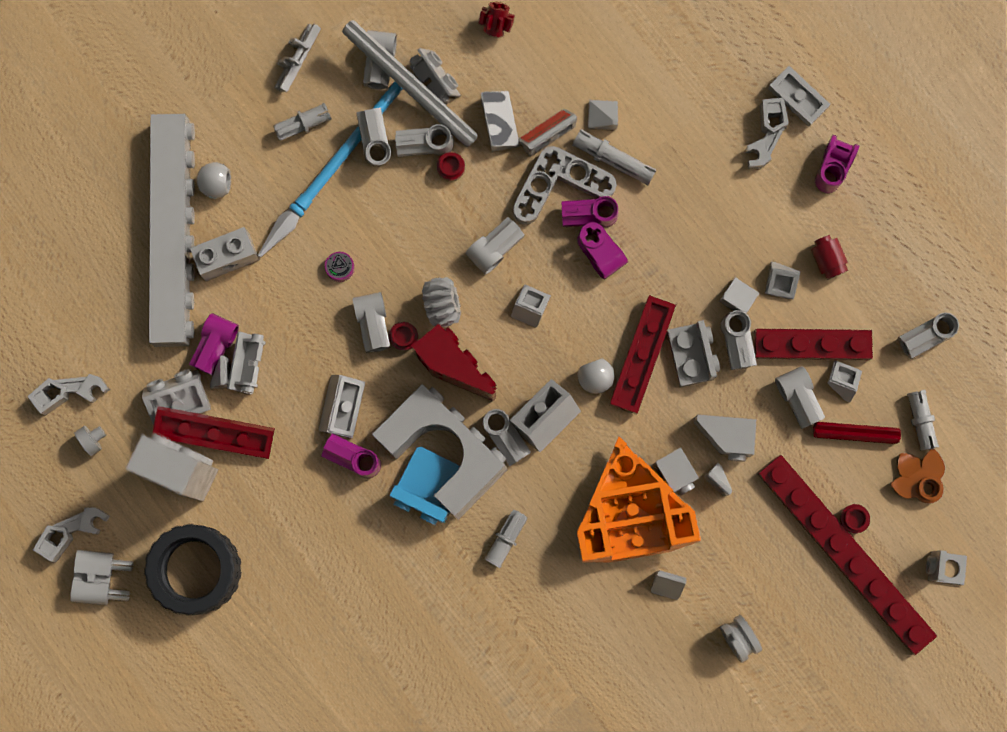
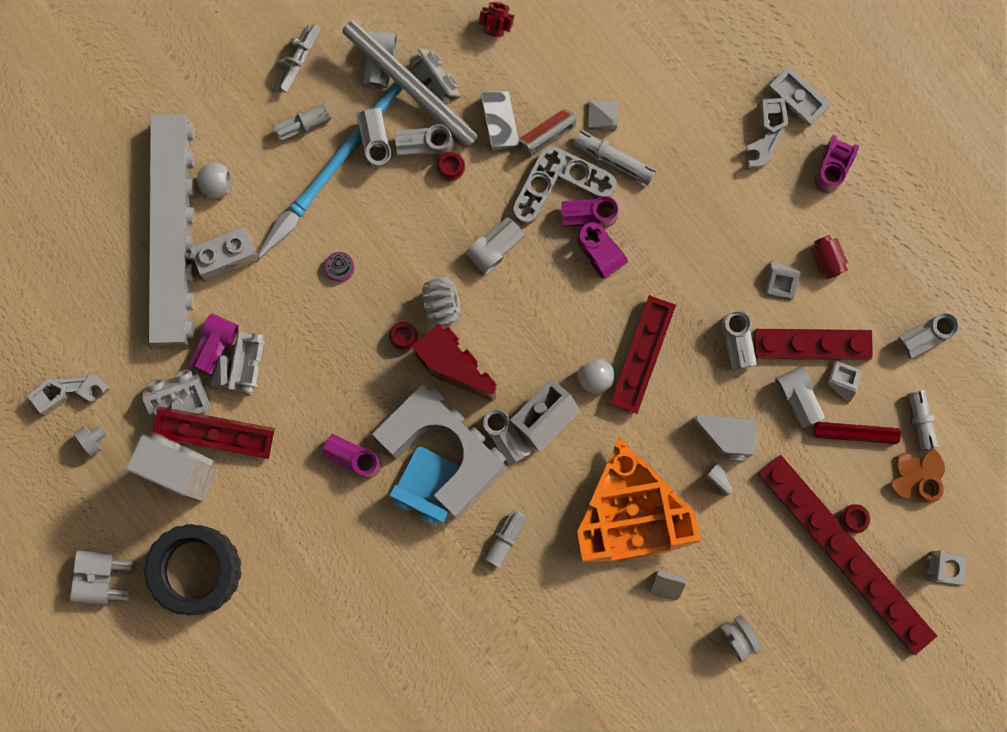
(81, 522): light grey piece -> none
(341, 406): light grey slope -> none
(371, 316): light grey piece -> none
(530, 306): light grey slope -> none
(677, 471): light grey brick -> none
(693, 354): light grey bracket -> none
(739, 296): light grey slope -> none

